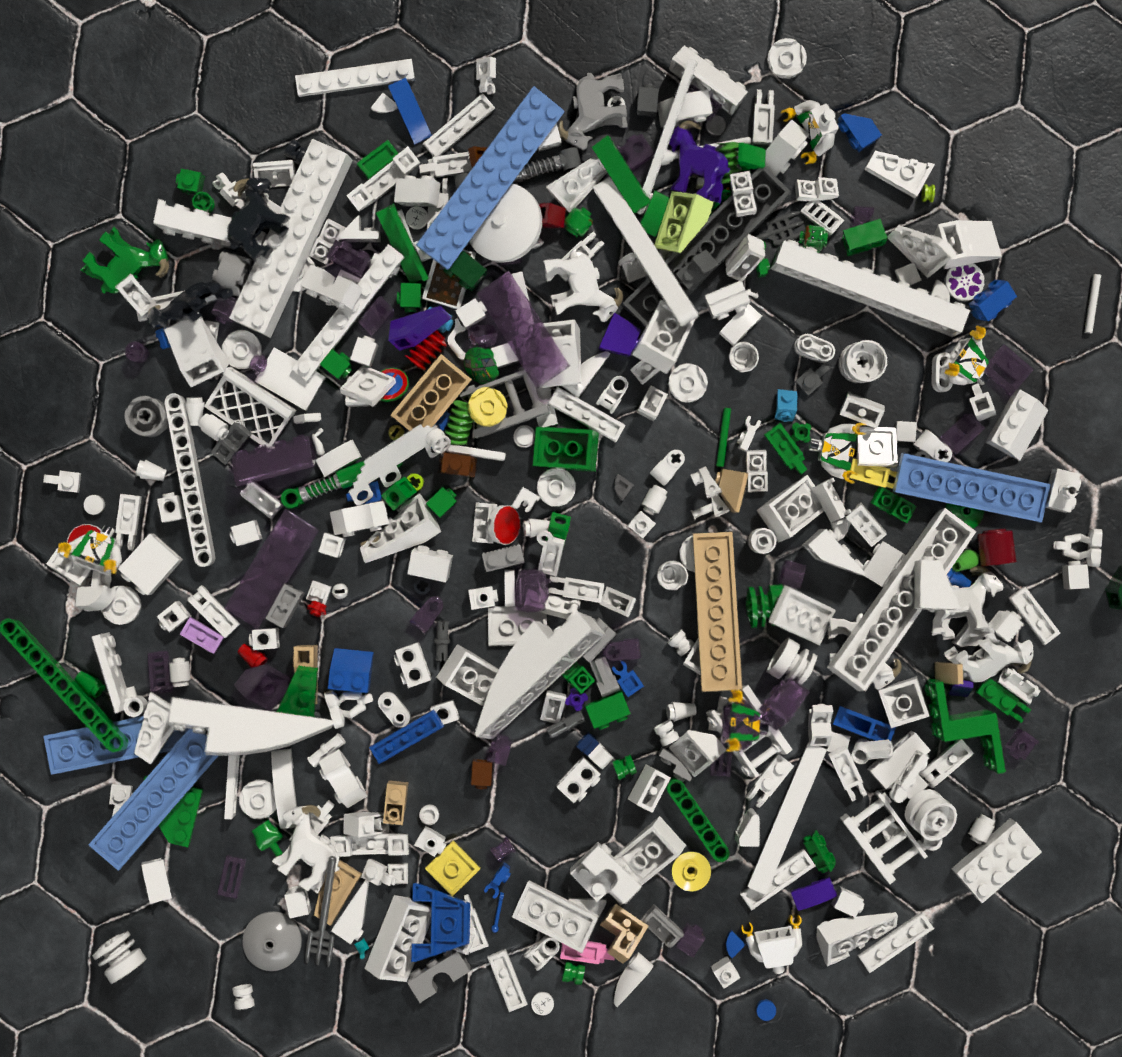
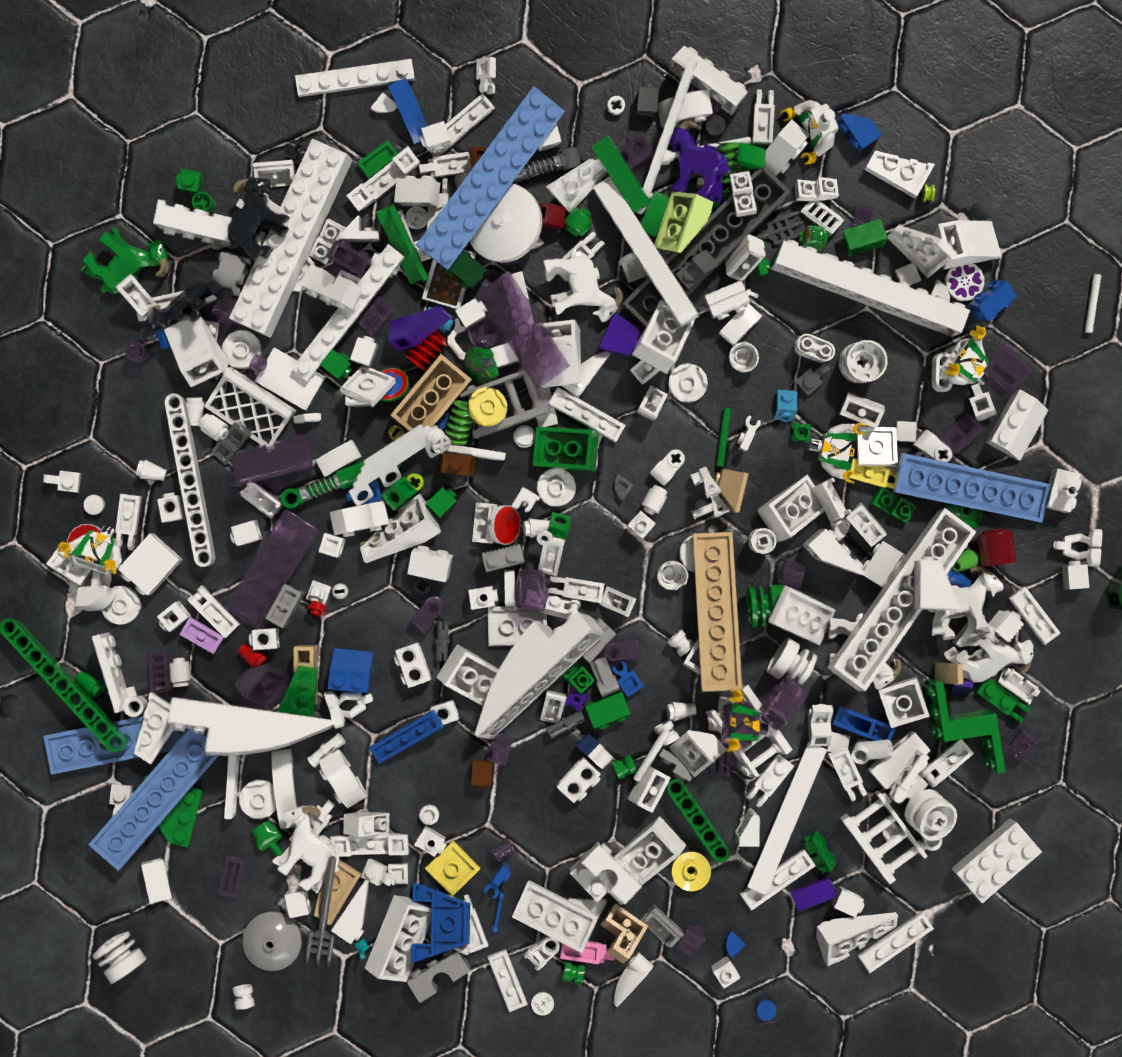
(138, 410): light grey brick -> none
(227, 189): white plate -> none
(318, 444): white piece -> none
(394, 709): white plate -> none
(395, 802): tan slope -> none
(410, 297): green brick -> none
(435, 137): none -> white brick
(592, 109): light grey animal -> none
(612, 395): white piece -> none
(651, 755): none -> white bar
(756, 470): white slope -> none
(775, 946): white torso -> none
(786, 58): white tile -> none
(786, 448): green hinge -> none
(981, 829): white brick -> none

